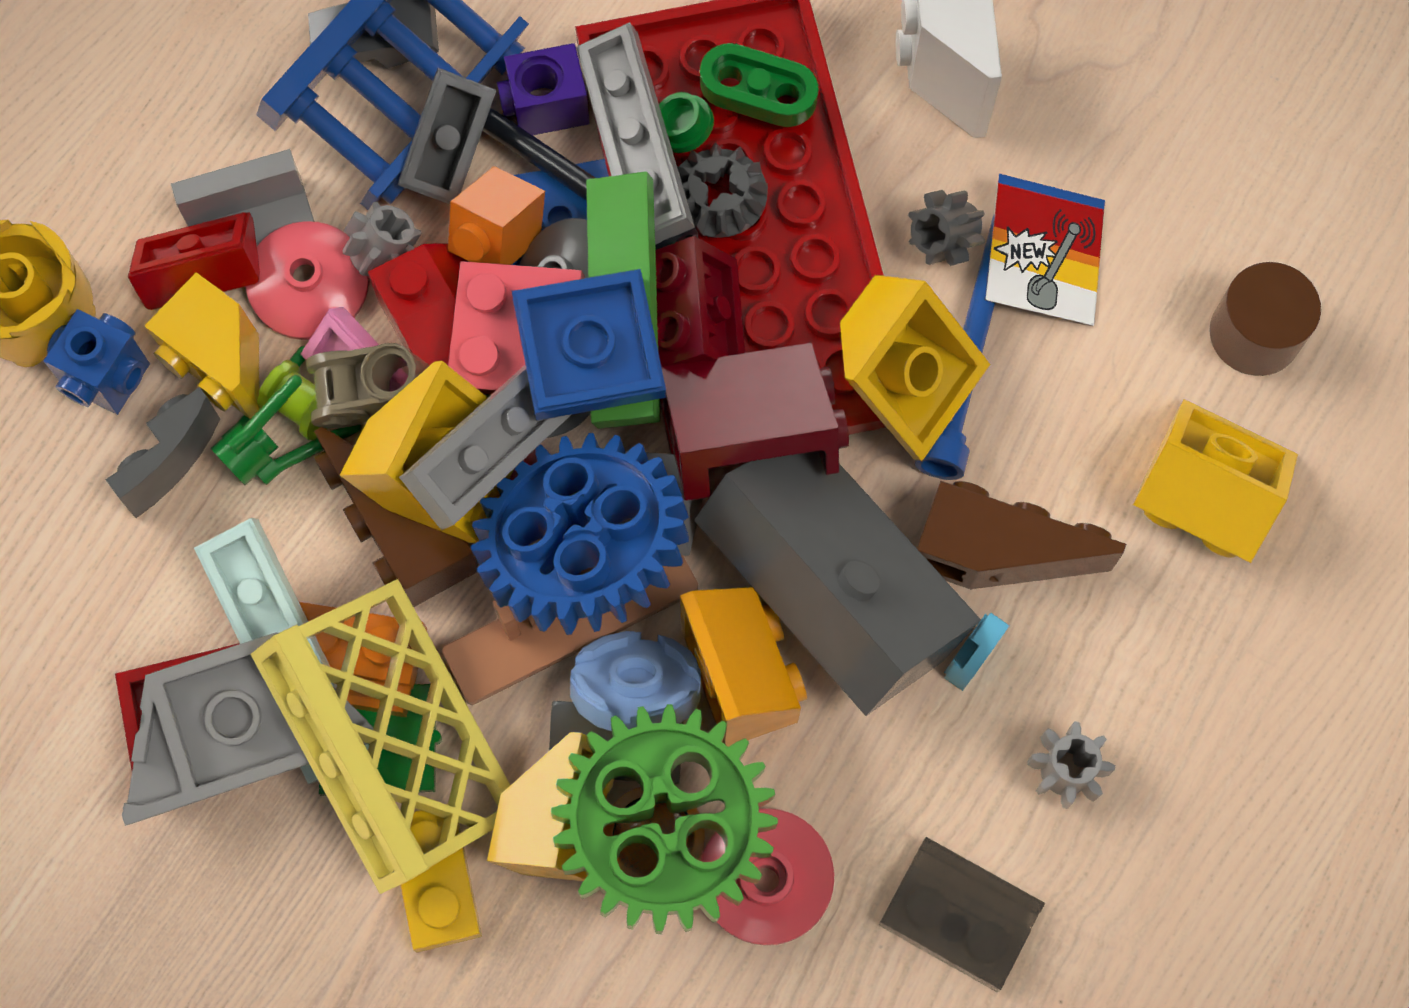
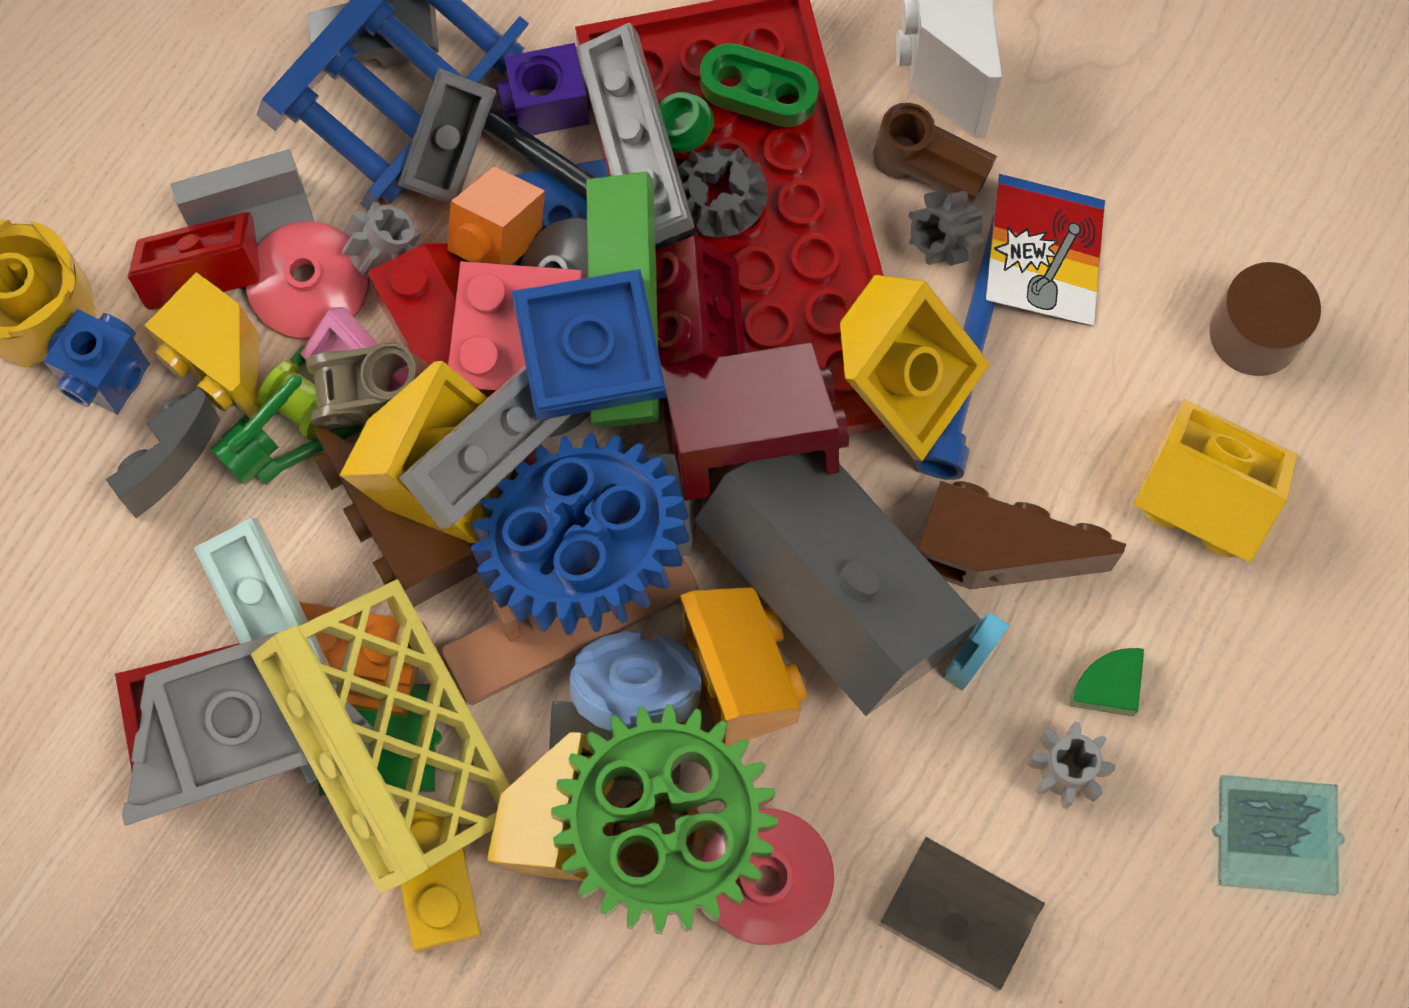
(935, 158): none -> reddish brown piece
(1111, 683): none -> green tile
(1278, 835): none -> clear light blue piece

